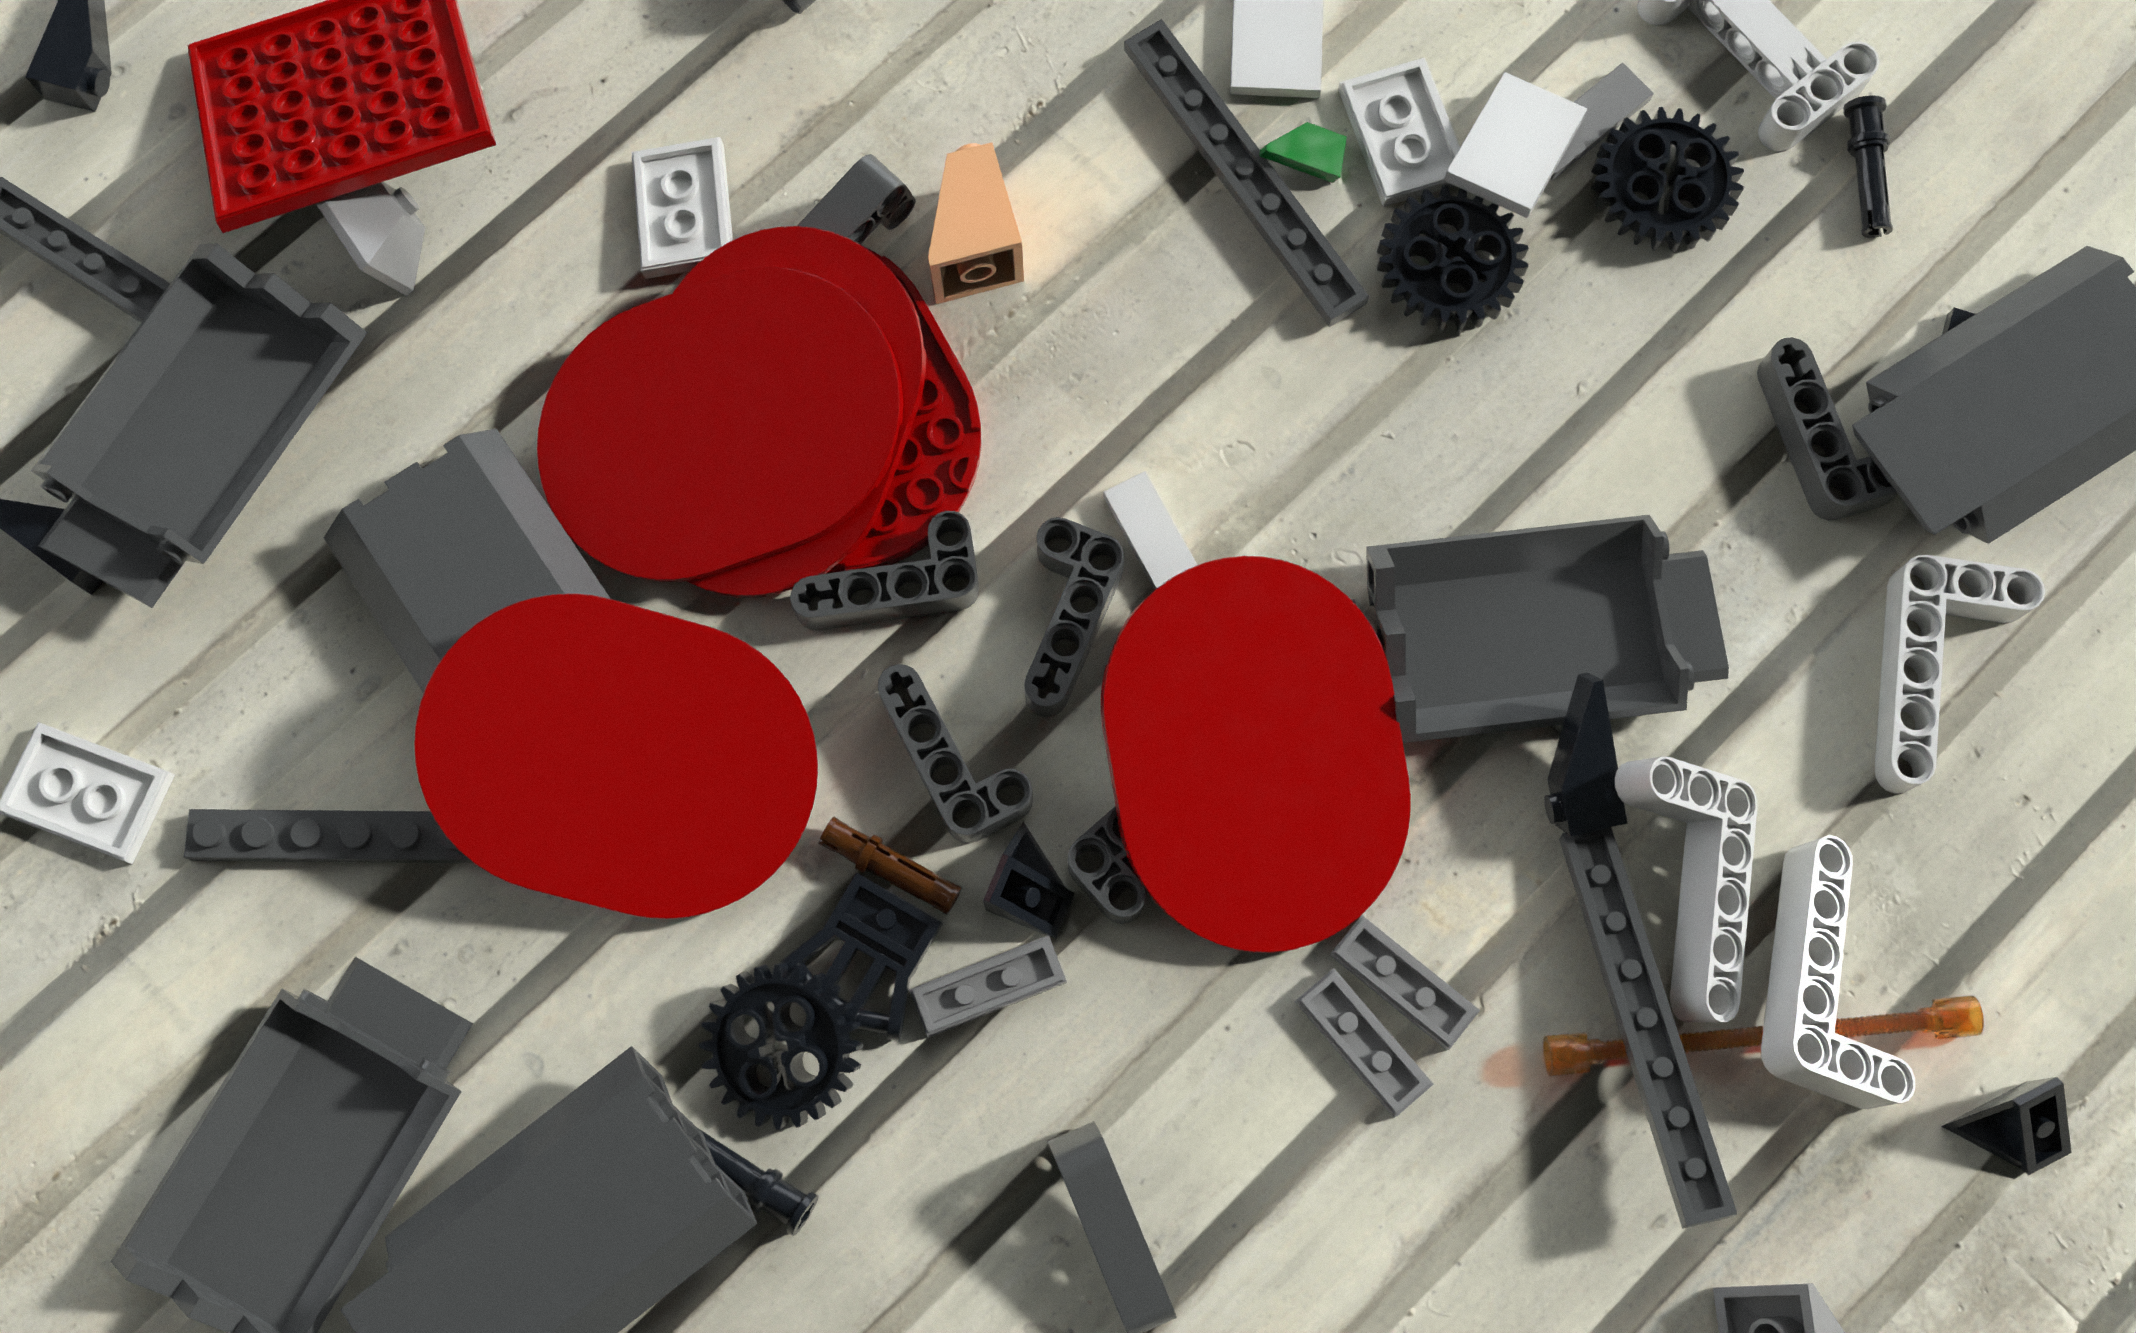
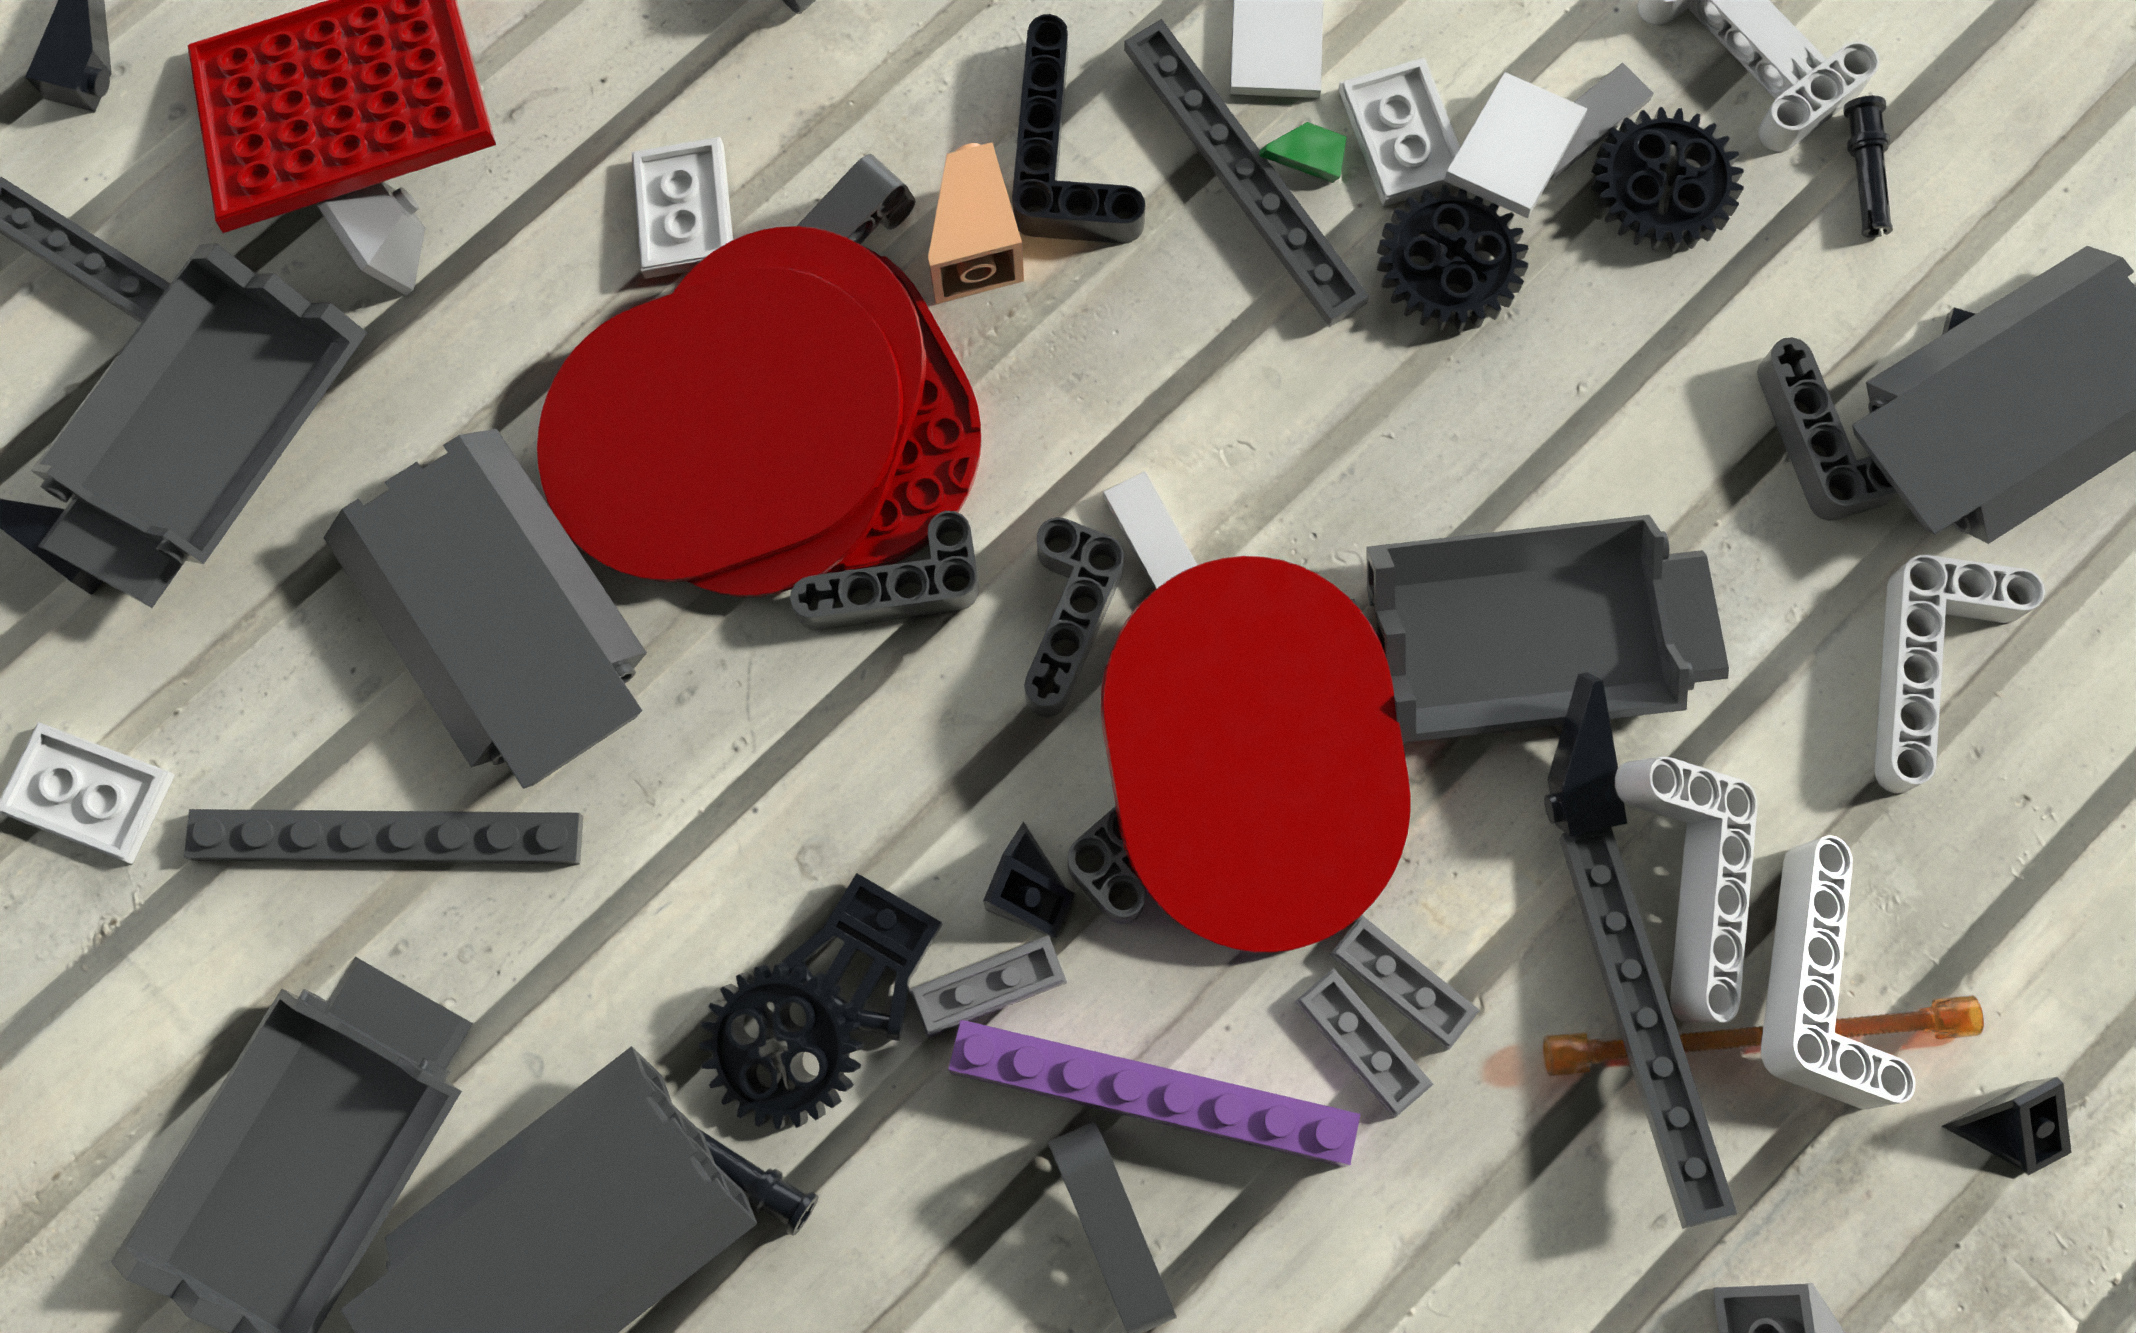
(616, 756): red tile -> none
(880, 860): reddish brown pin -> none
(943, 751): dark grey beam -> none
(1043, 146): none -> black beam
(1154, 1093): none -> medium lavender brick

